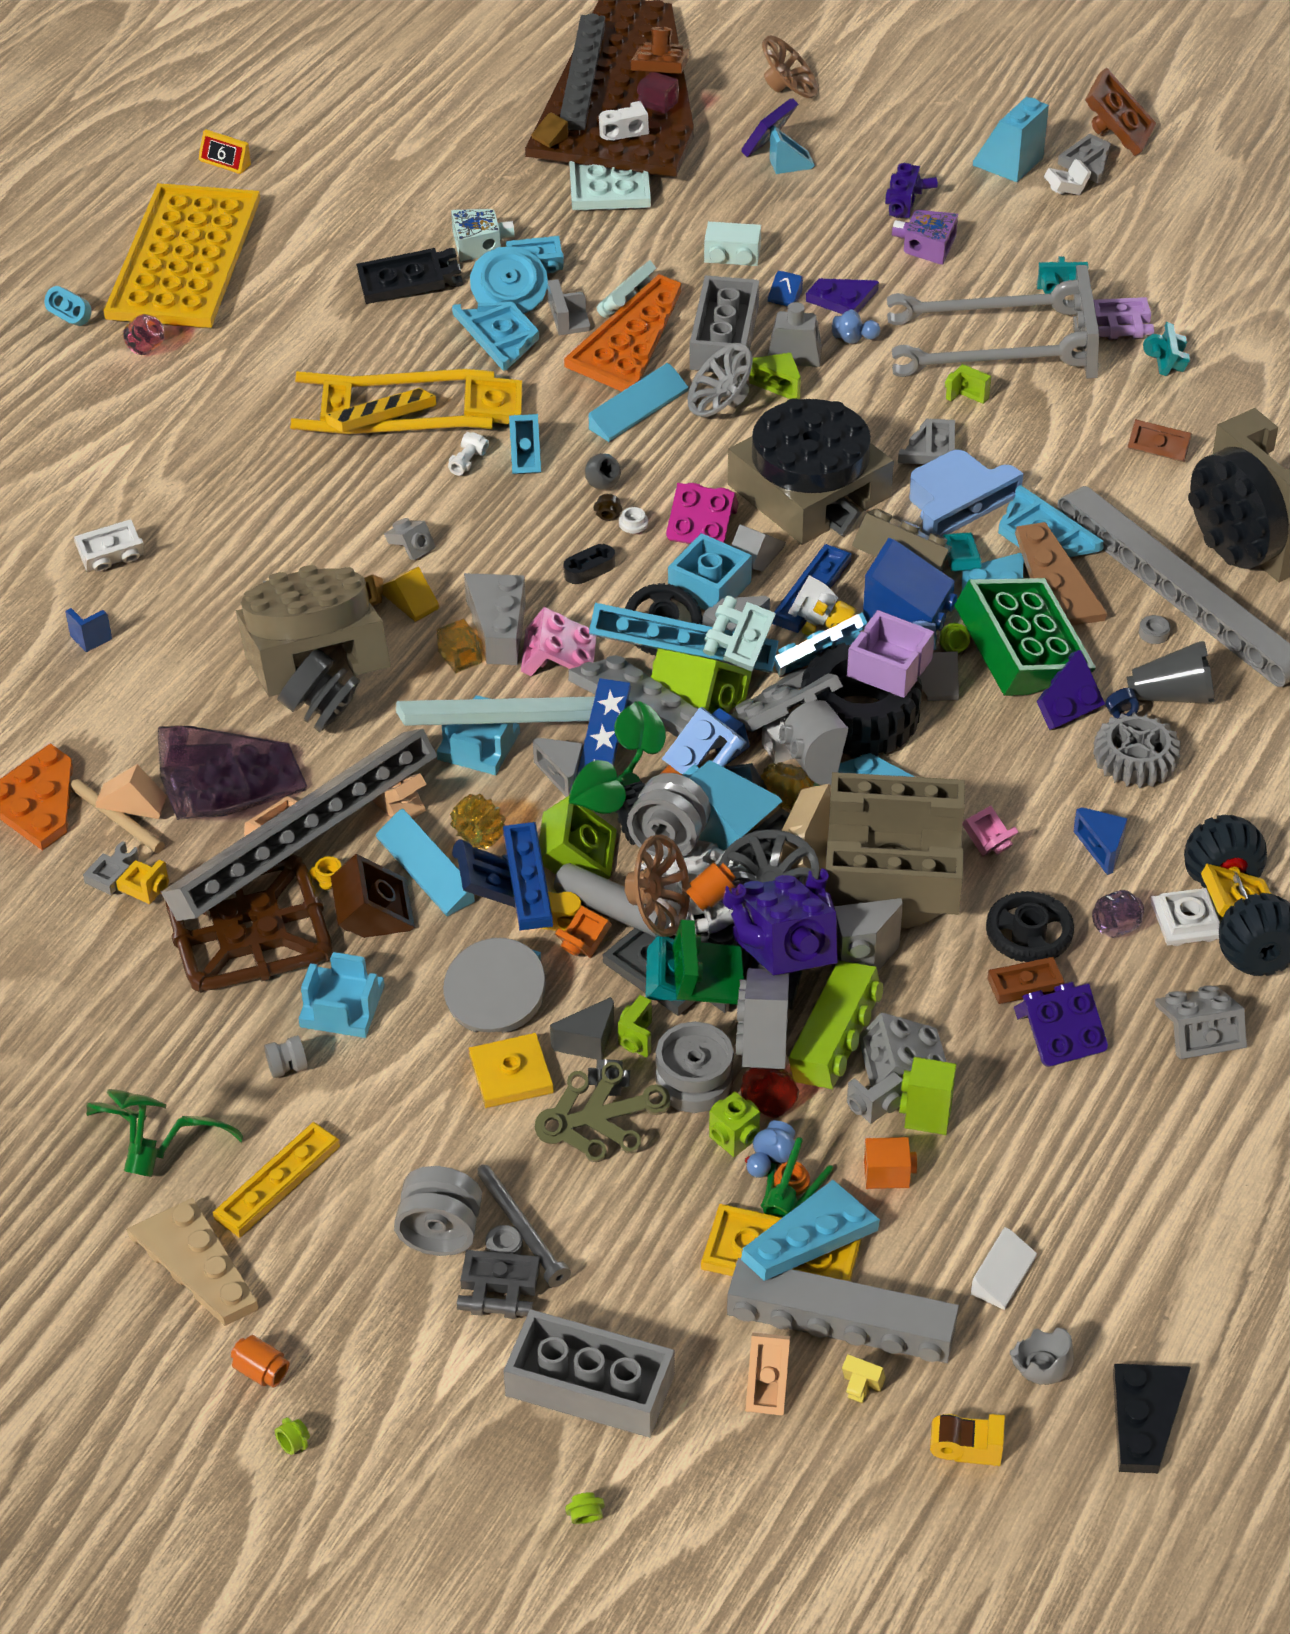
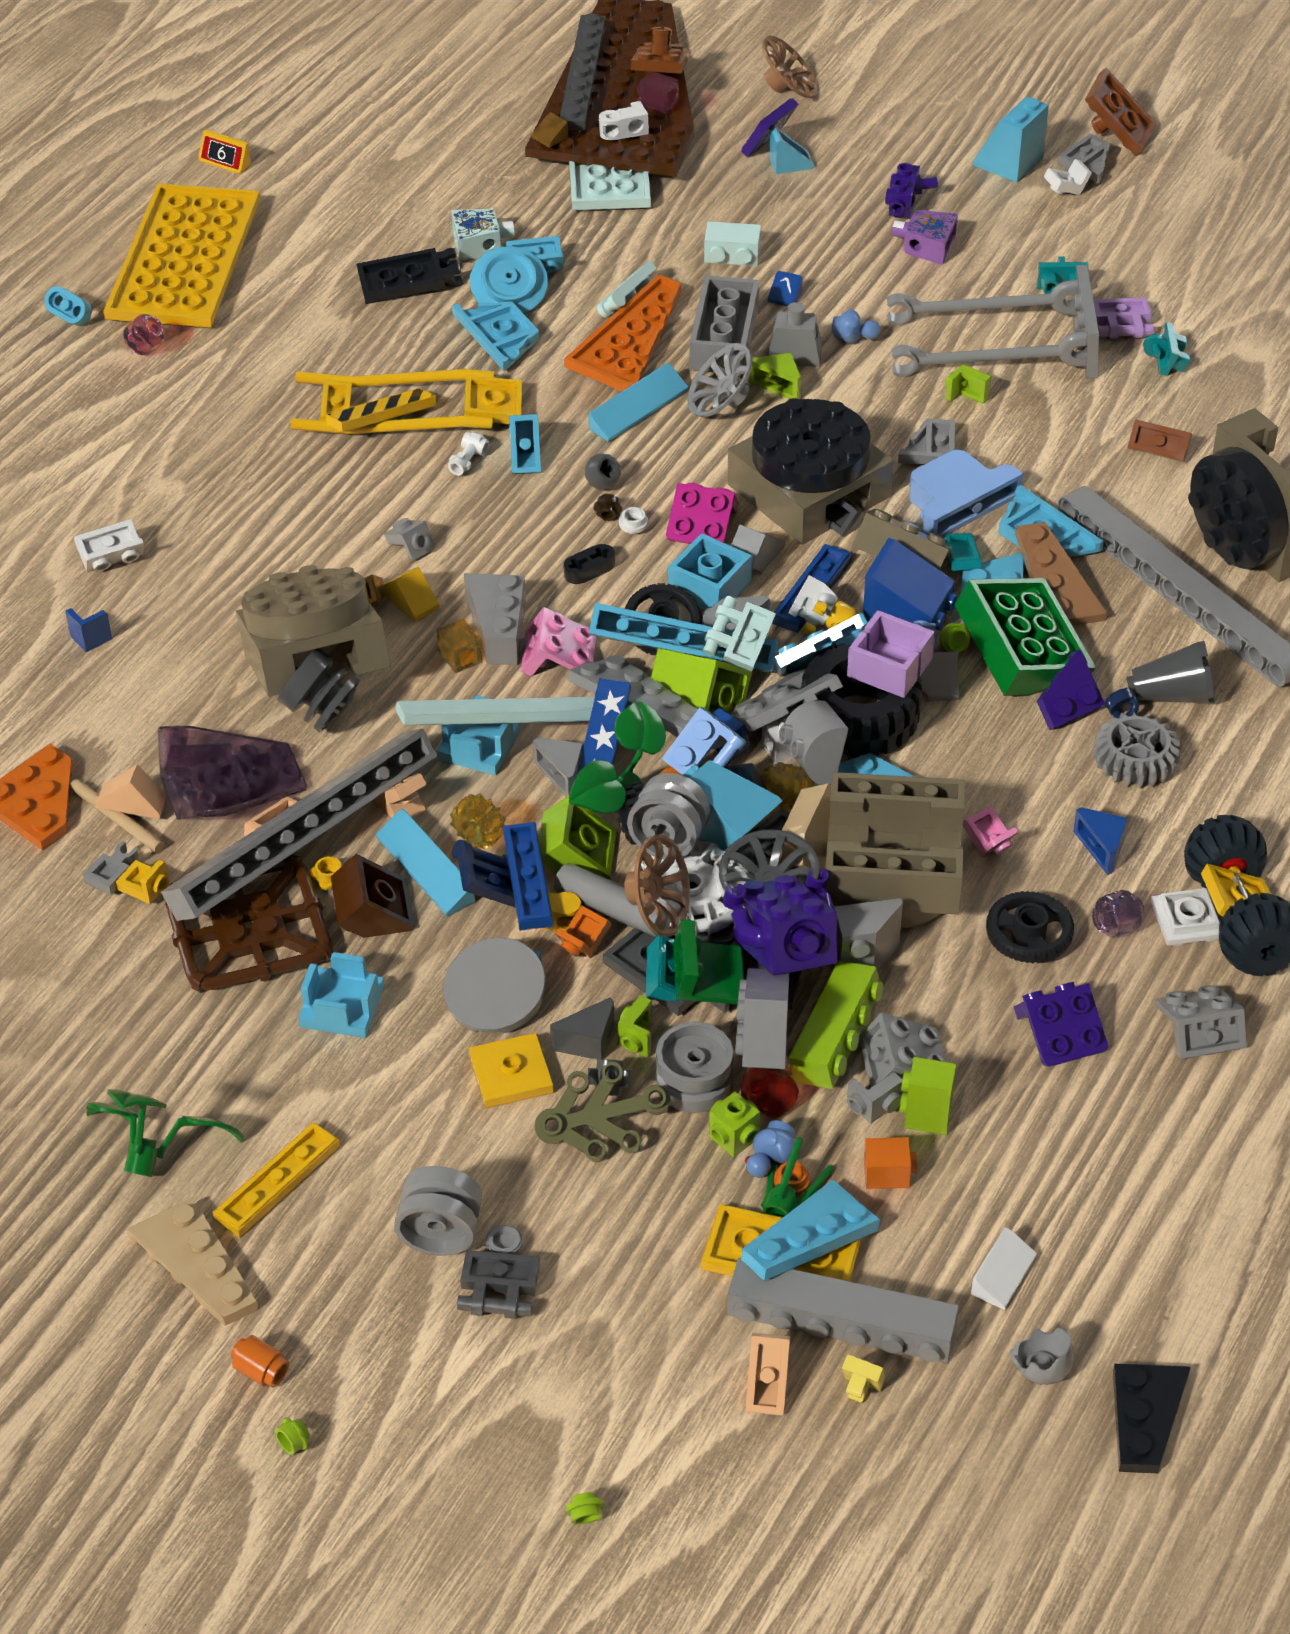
(285, 1056): light grey wheel -> none
(555, 1272): flat silver bar -> none
(567, 309): light grey panel -> none
(589, 1373): light grey brick -> none
(710, 886): orange brick -> none
(842, 294): dark purple wing -> none
(968, 1439): yellow leg -> none
(1016, 980): dark orange plate -> none
(1154, 629): light grey tile -> none

